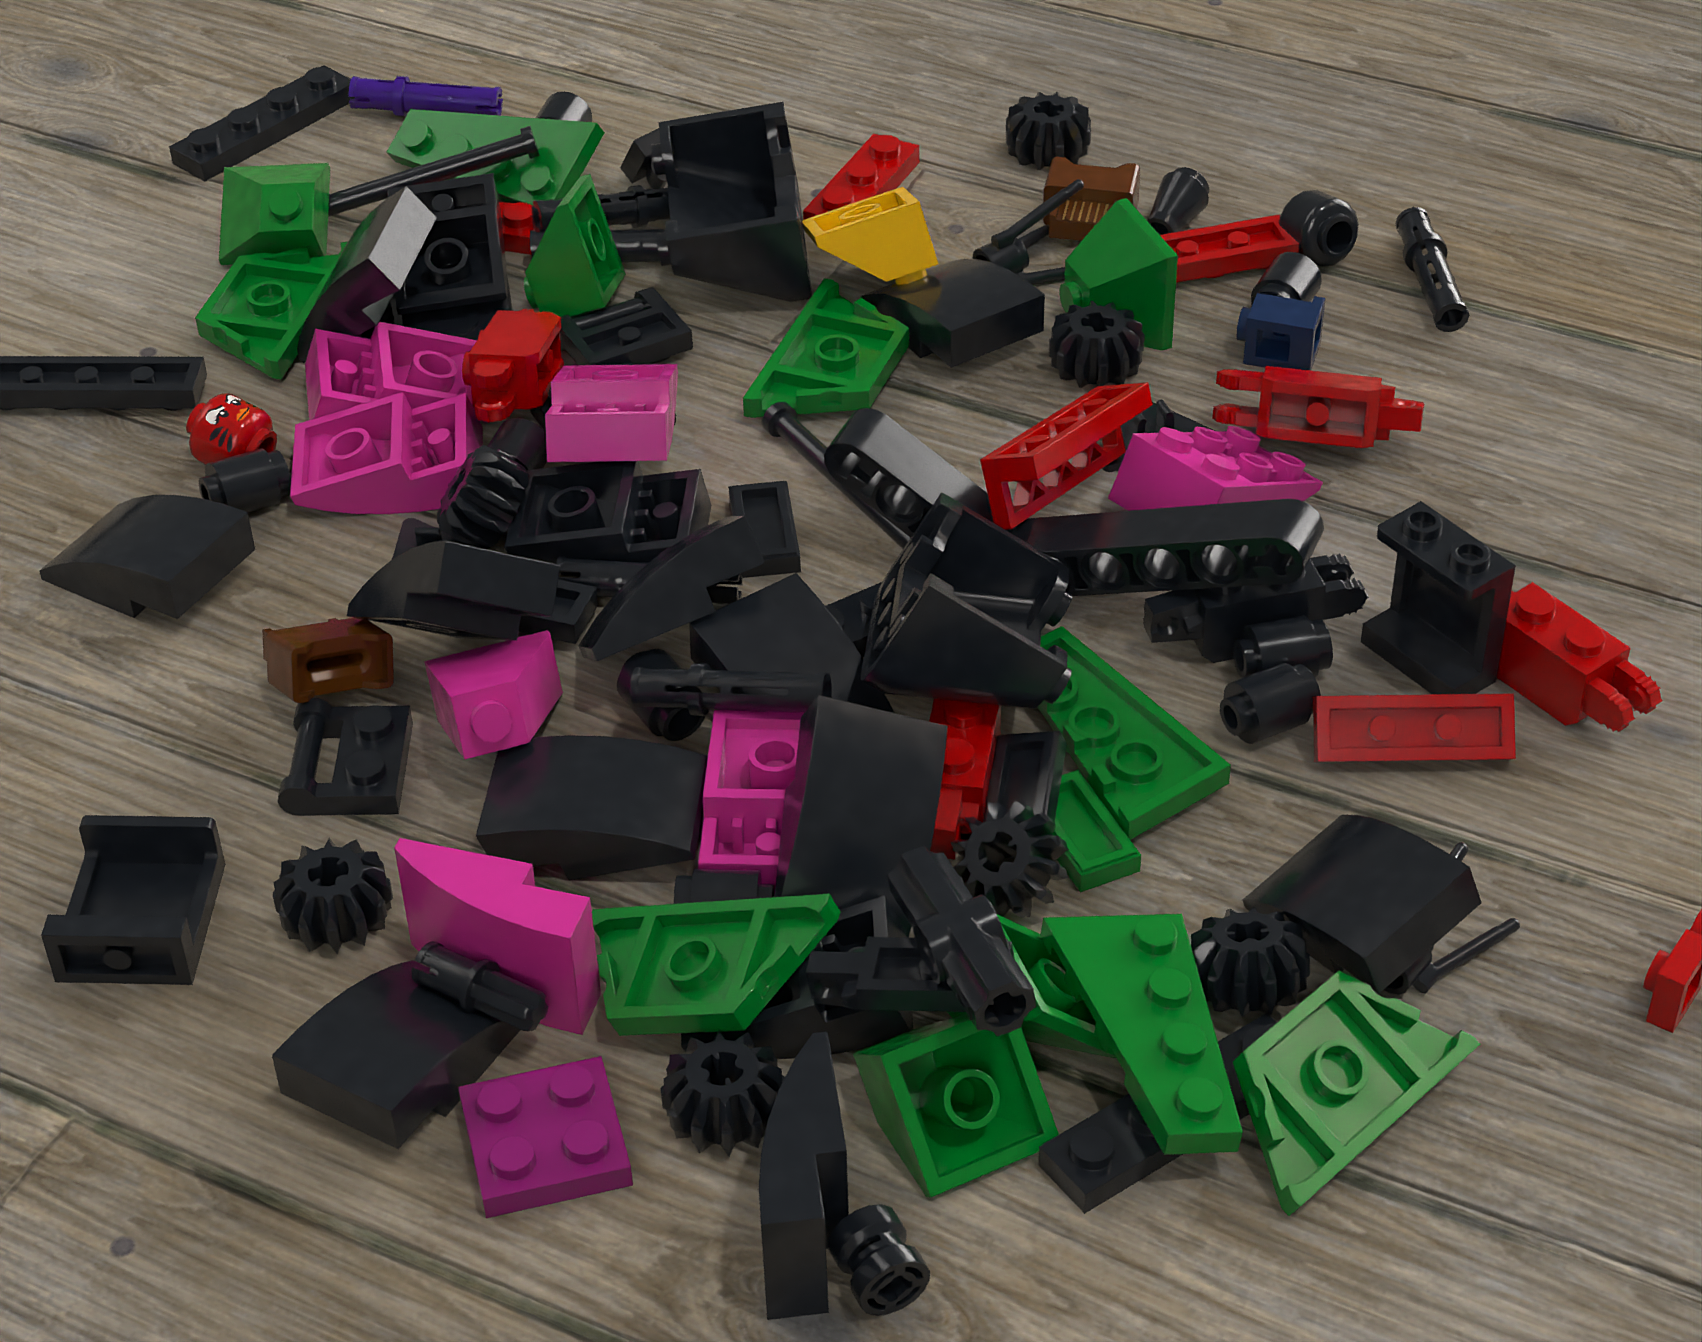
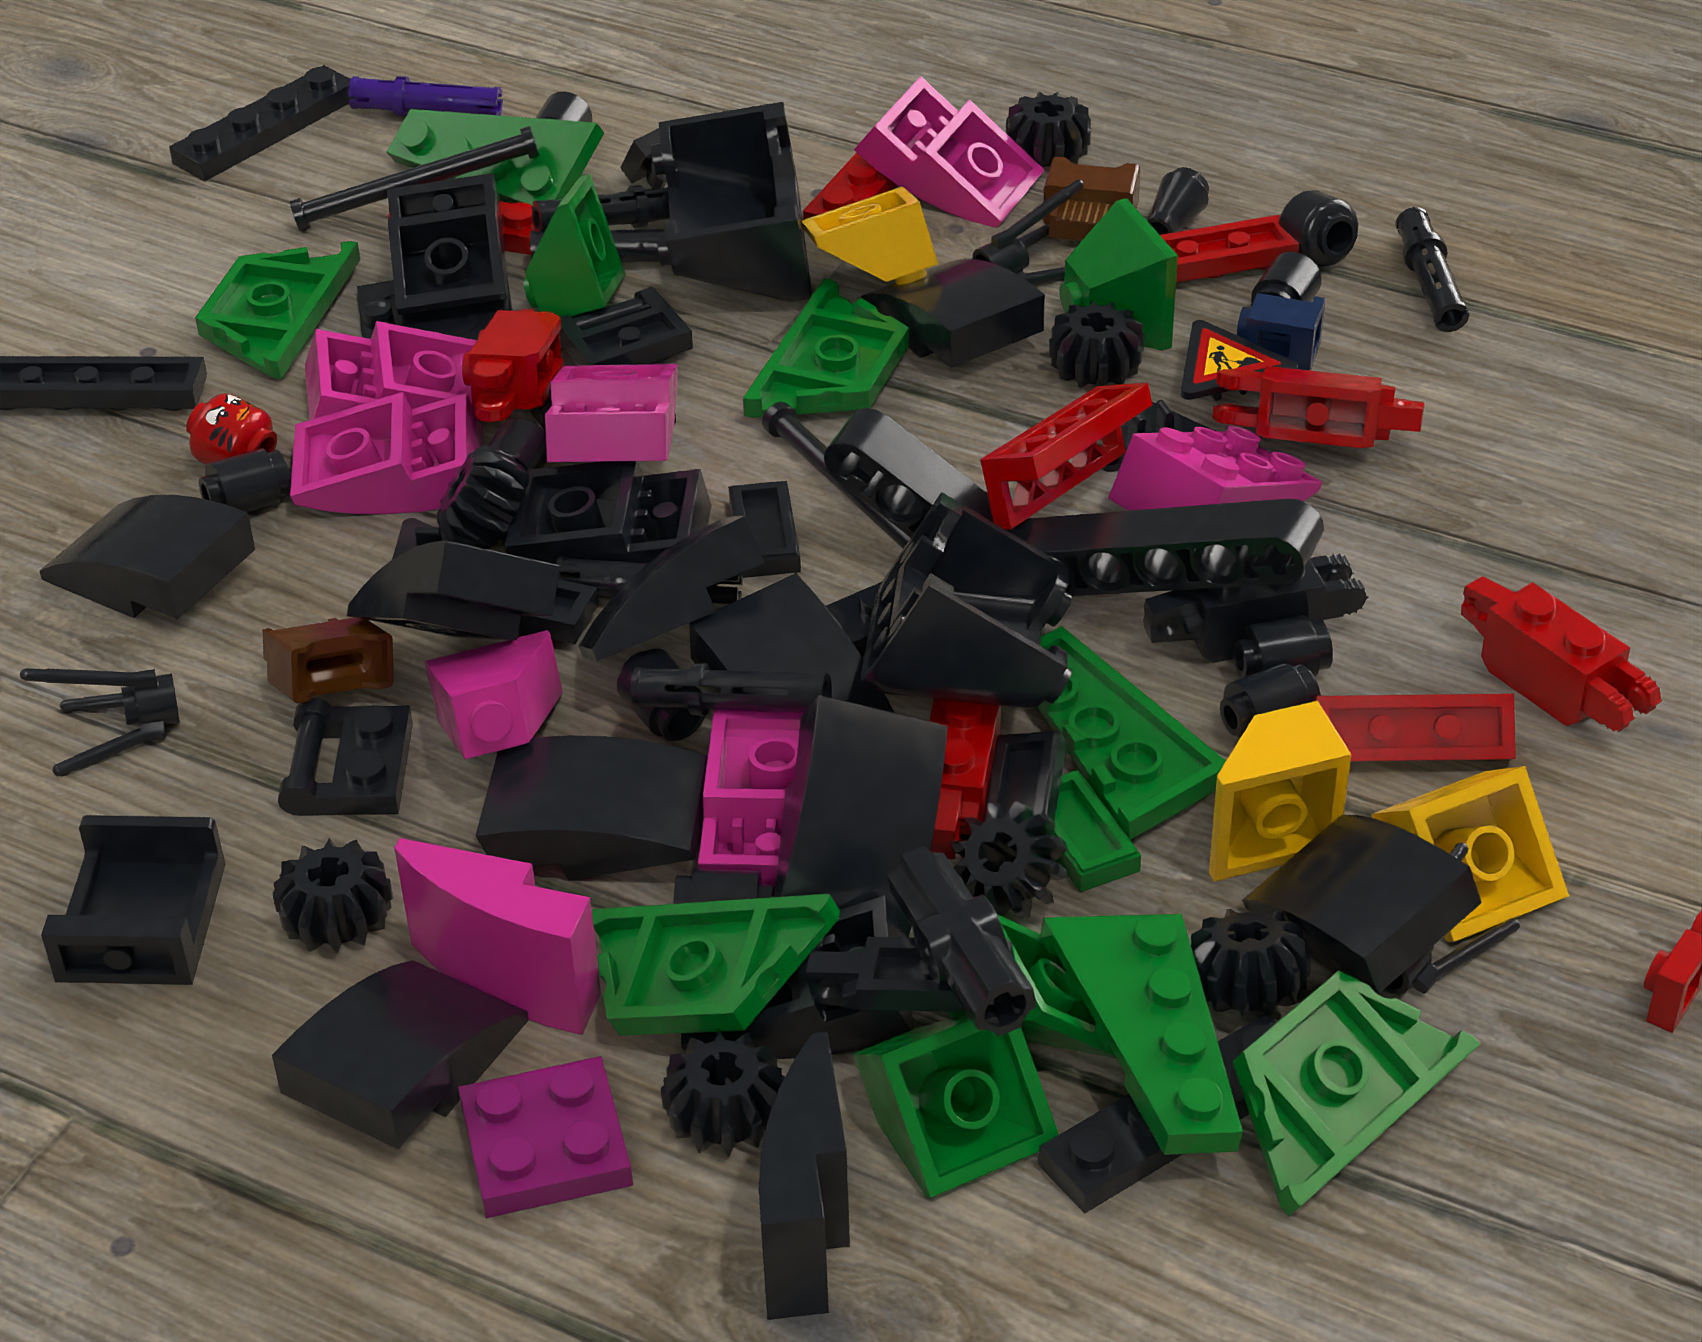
(145, 700): none -> black plant
(274, 210): green slope -> none
(370, 269): black slope -> none
(480, 987): black axle -> none
(882, 1267): black wheel -> none
(950, 156): none -> dark pink slope
(1217, 349): none -> piece
(1277, 790): none -> yellow slope
(1444, 604): black panel -> none
(1505, 841): none -> yellow slope

